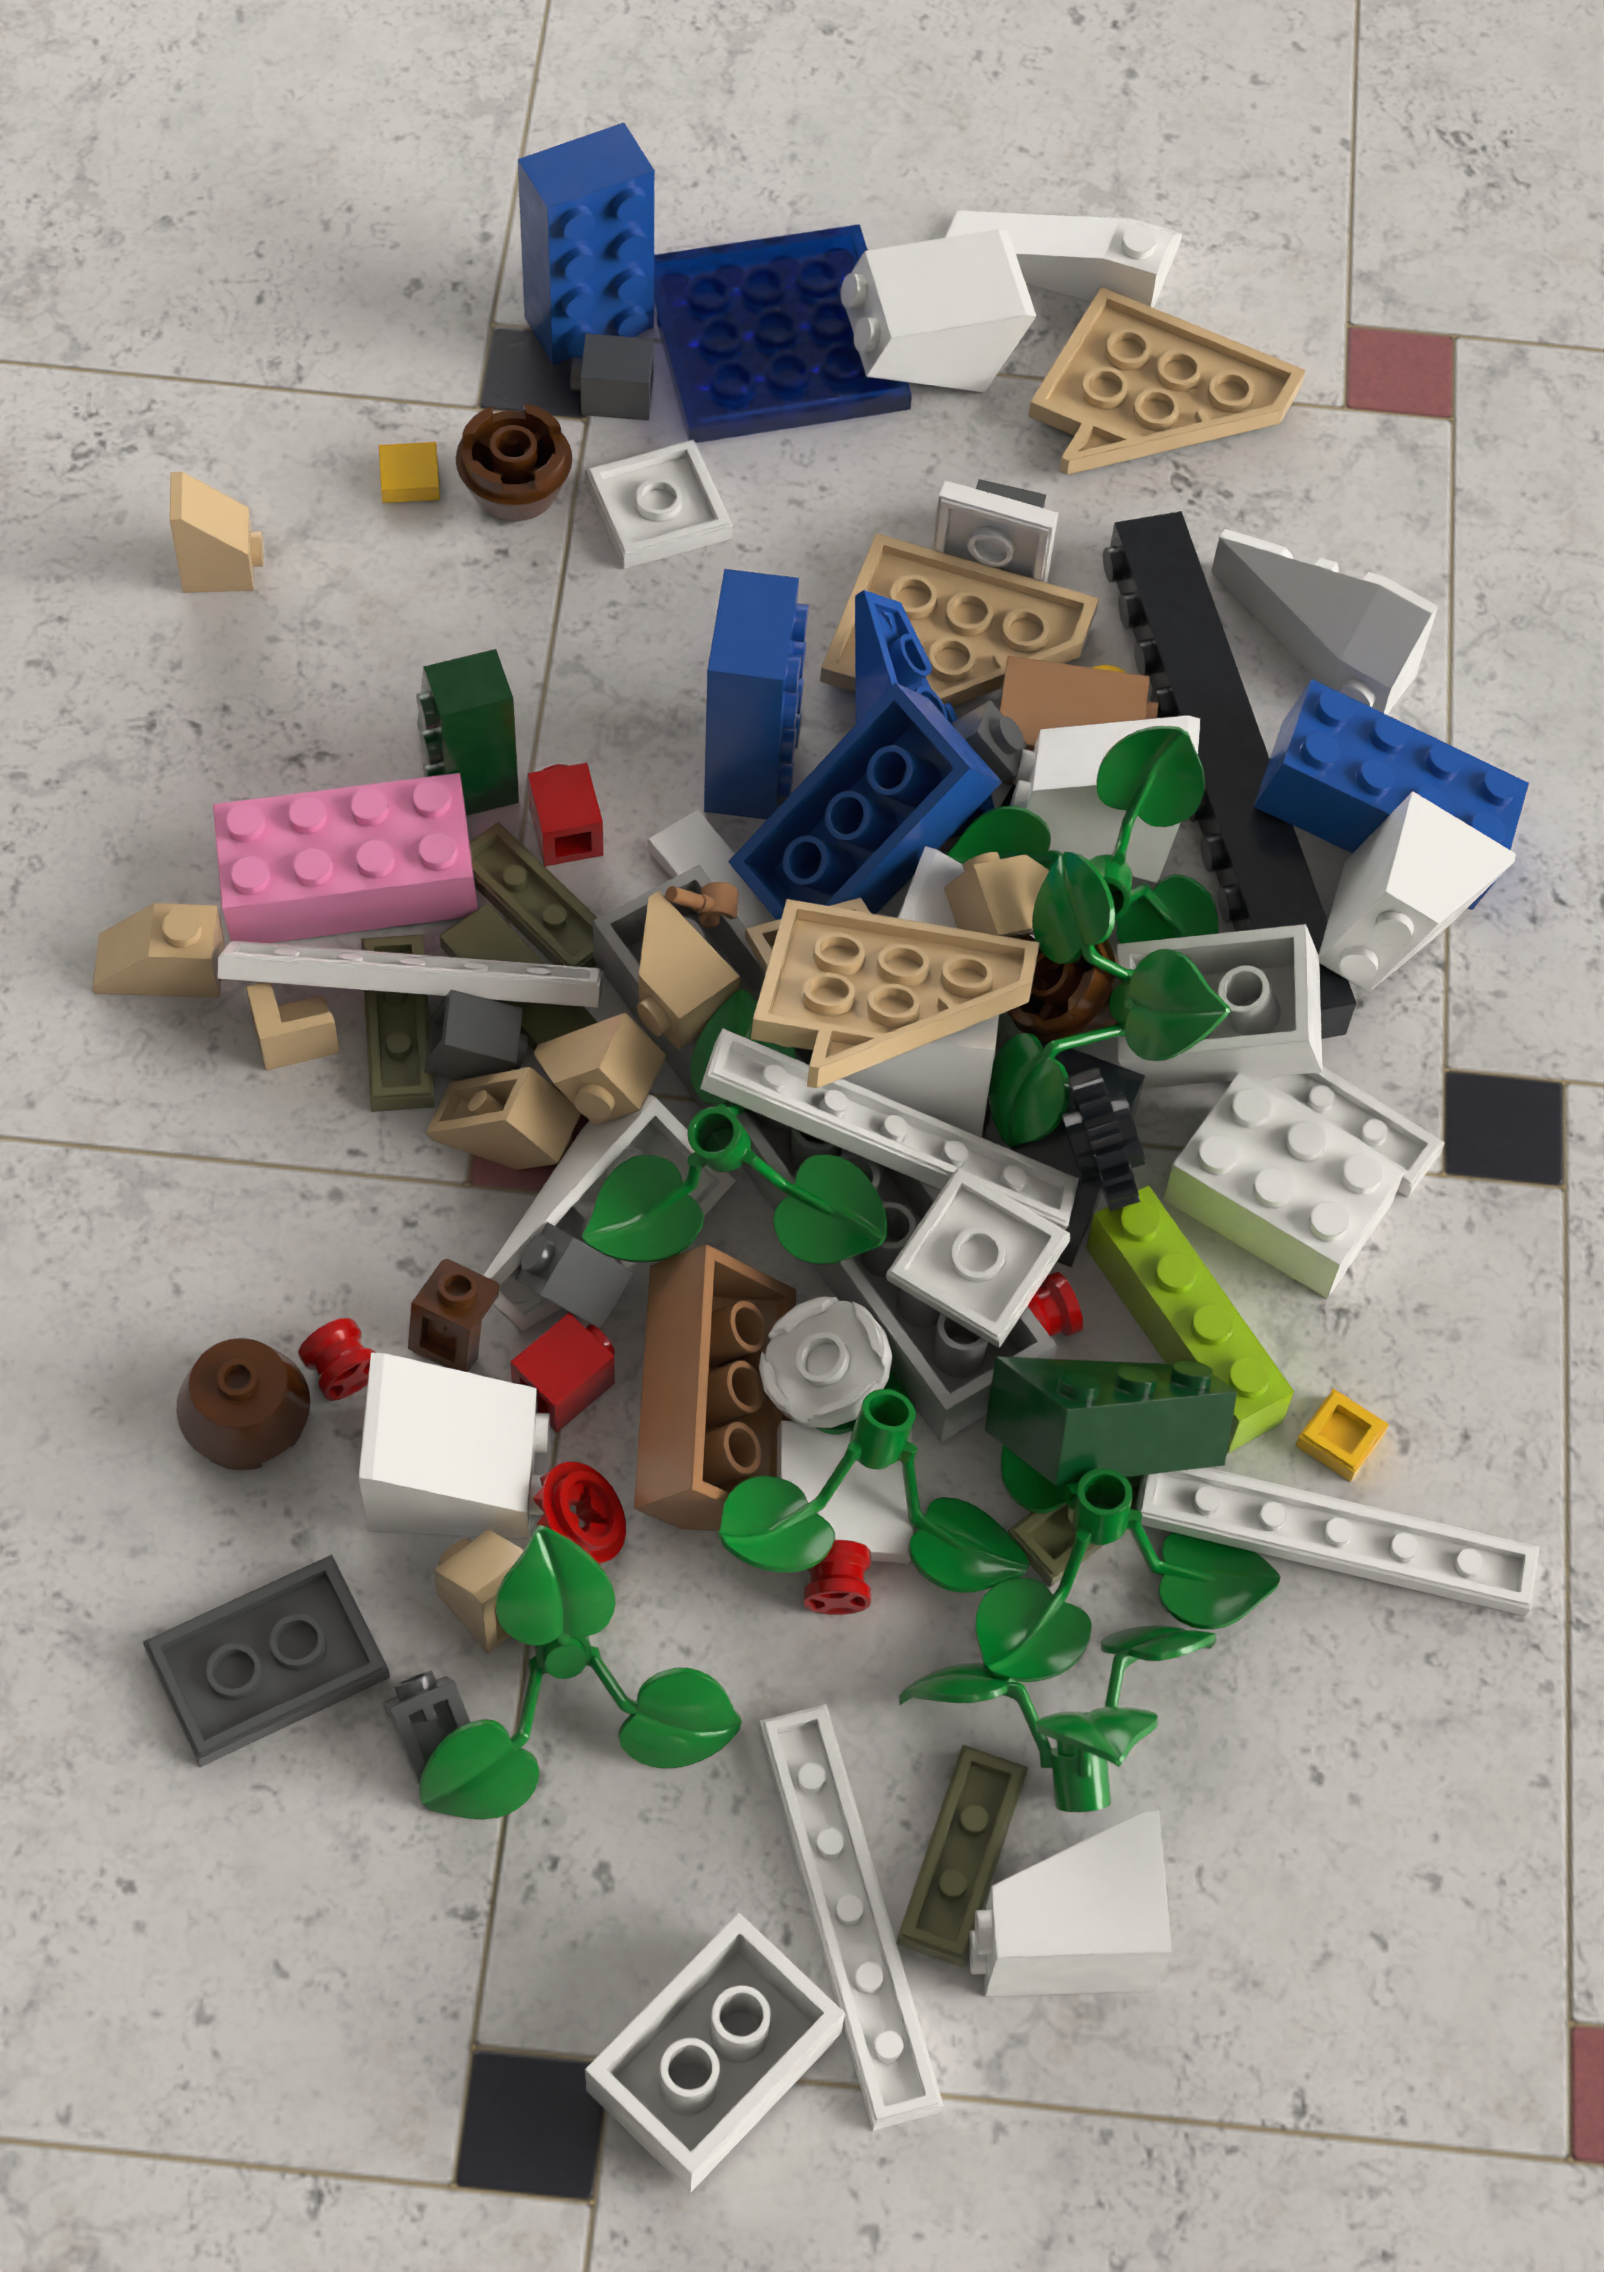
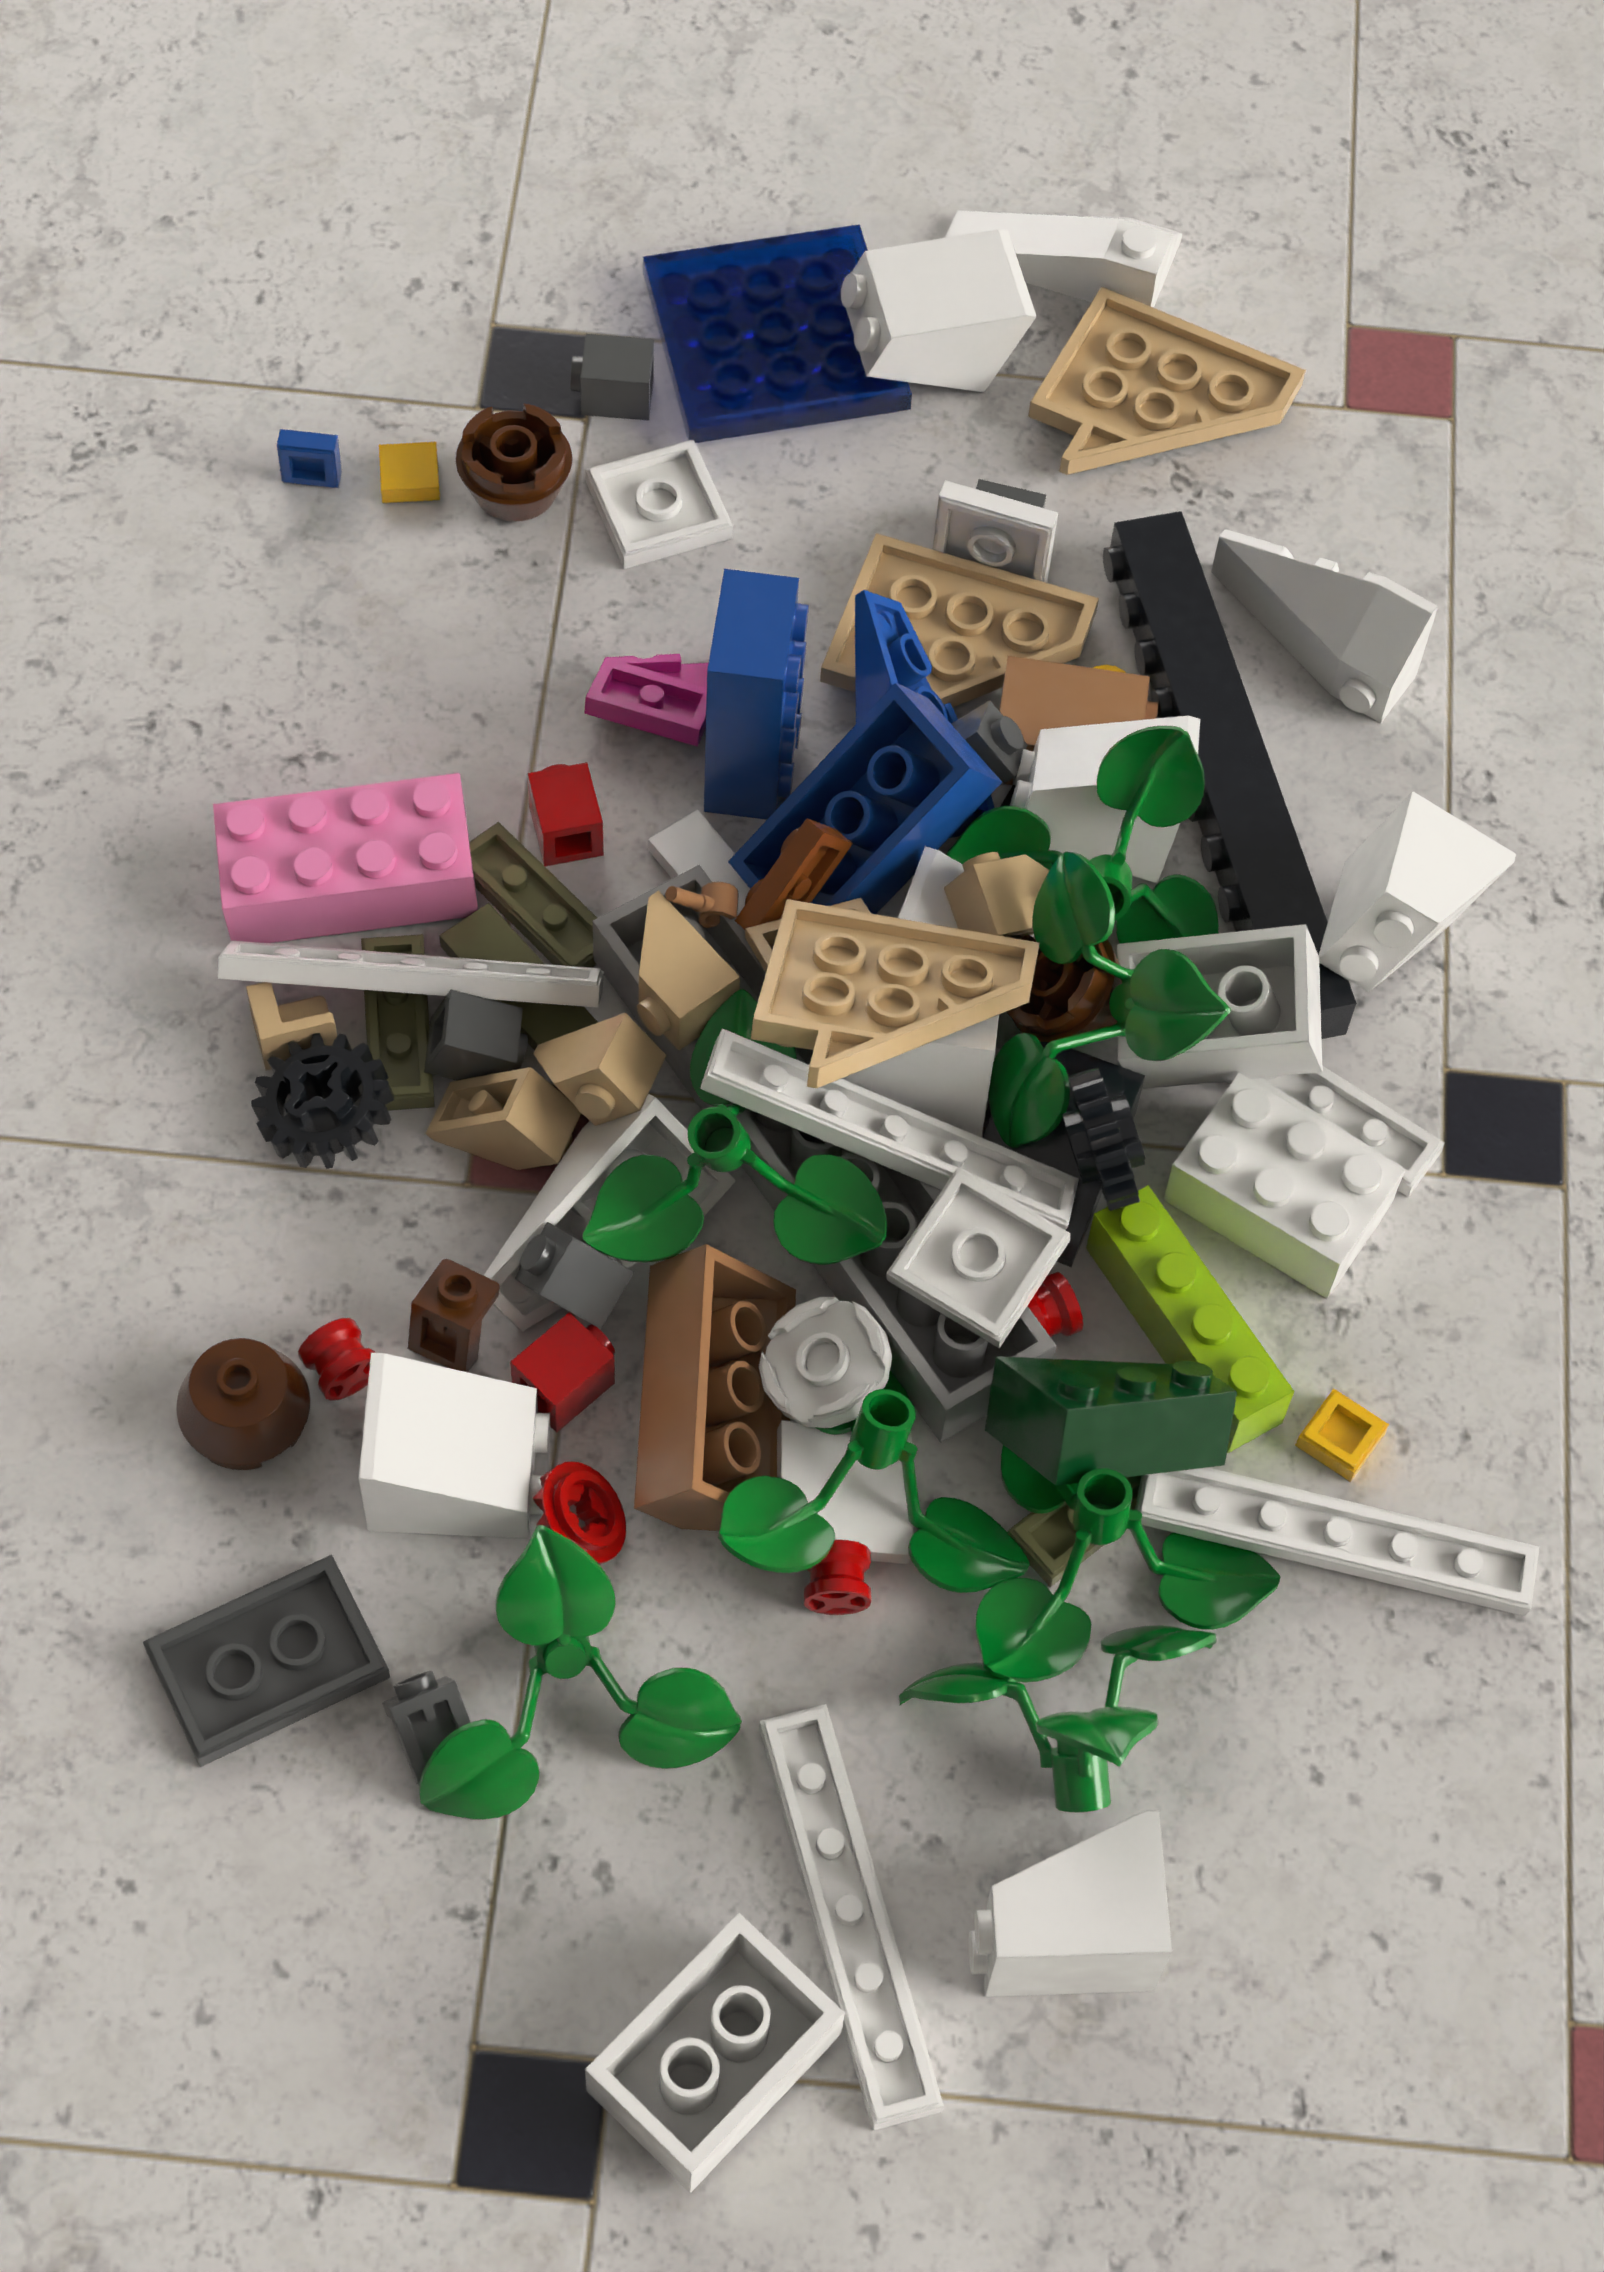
(162, 953): tan slope -> none
(212, 538): tan slope -> none
(309, 458): none -> blue tile
(322, 1100): none -> black gear
(470, 728): dark green wedge -> none
(470, 1581): tan slope -> none
(587, 240): blue brick -> none
(652, 695): none -> dark pink wing
(798, 874): none -> dark orange plate
(962, 1855): olive tile -> none
(1350, 766): blue brick -> none

